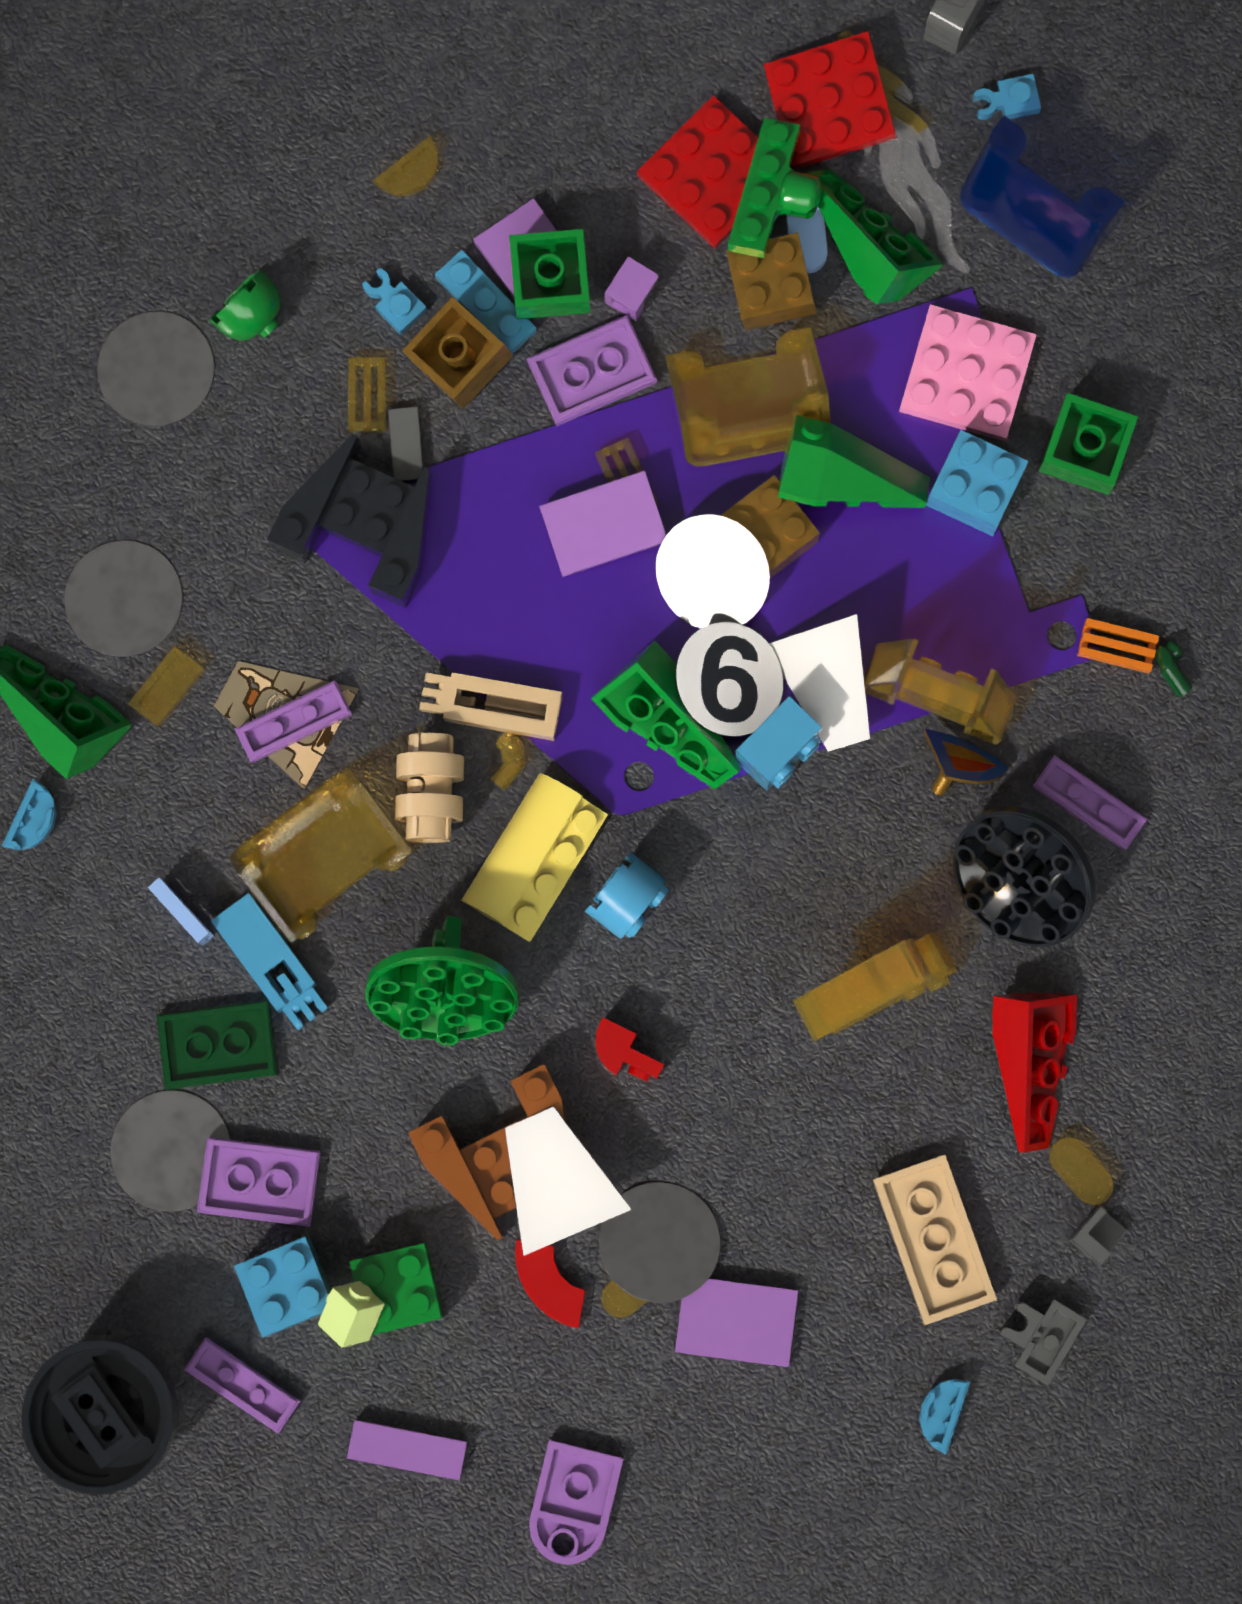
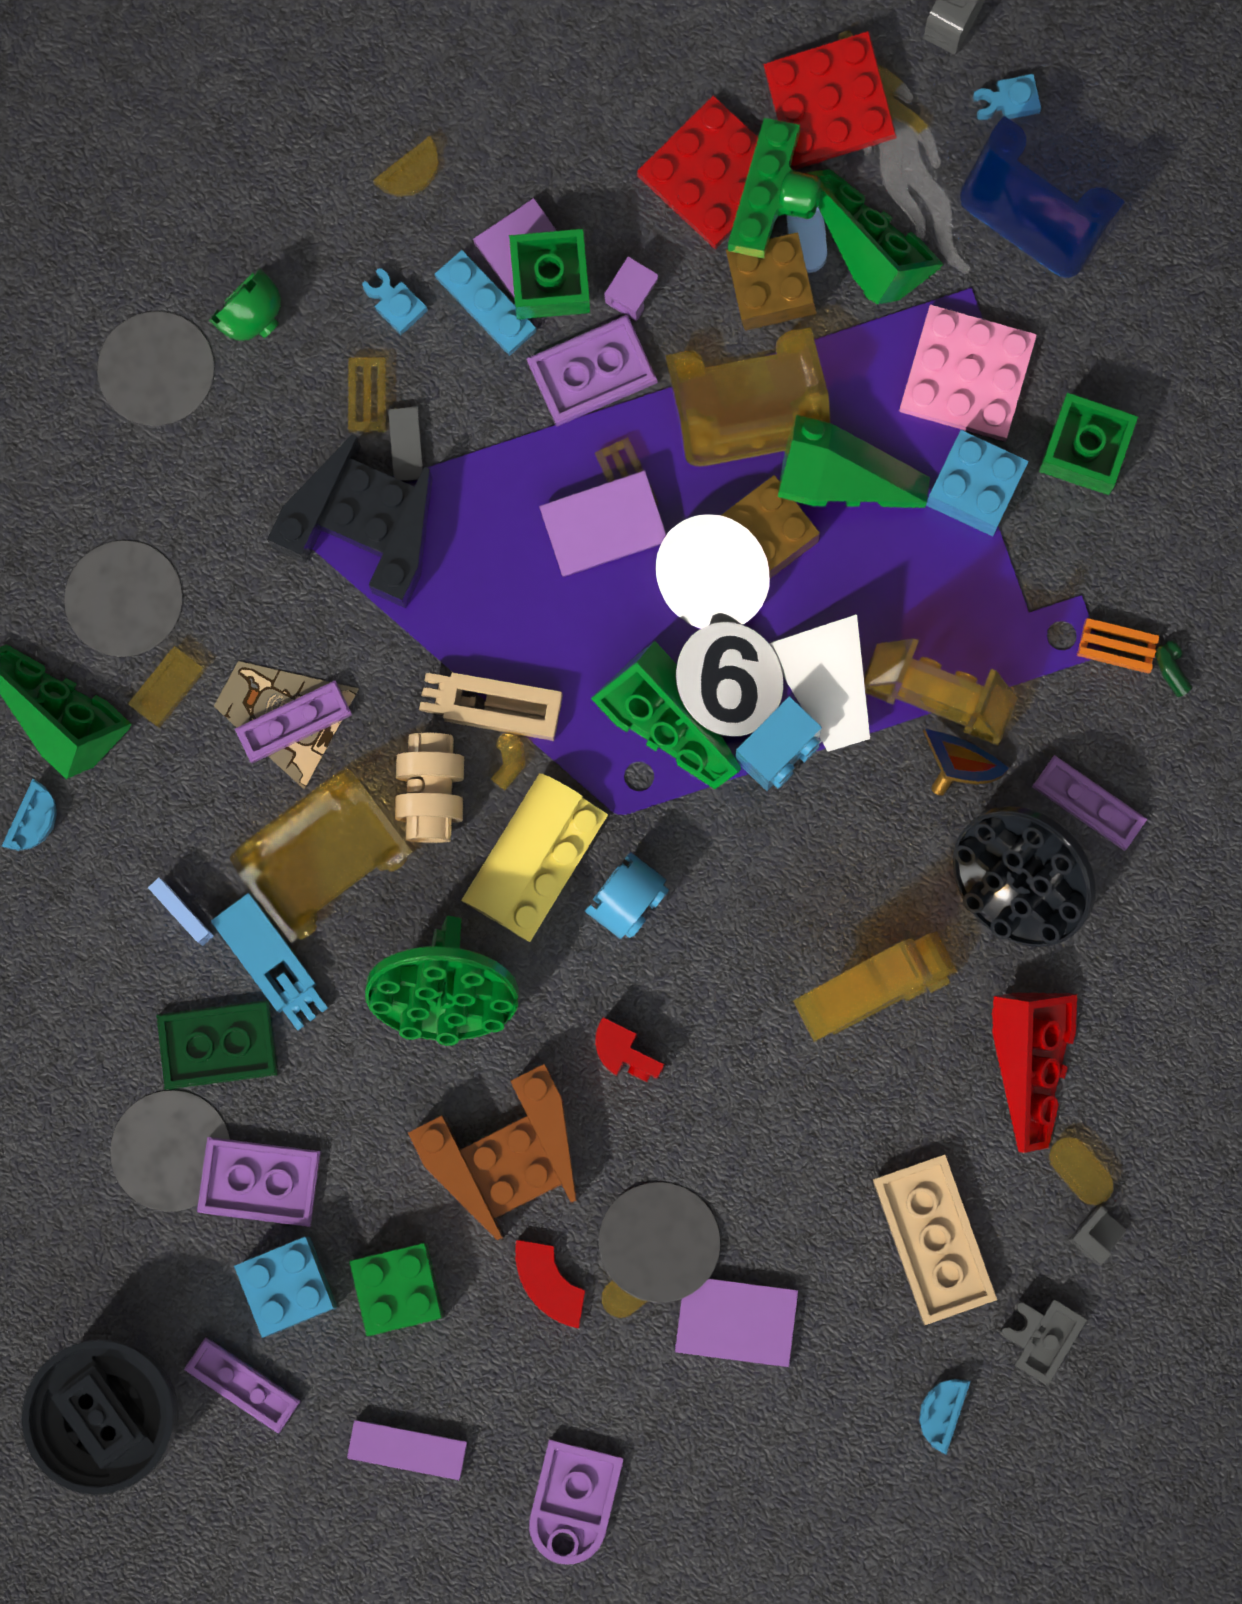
(351, 1313): yellowish green brick -> none
(457, 352): pearl gold brick -> none
(556, 1182): white sticker -> none

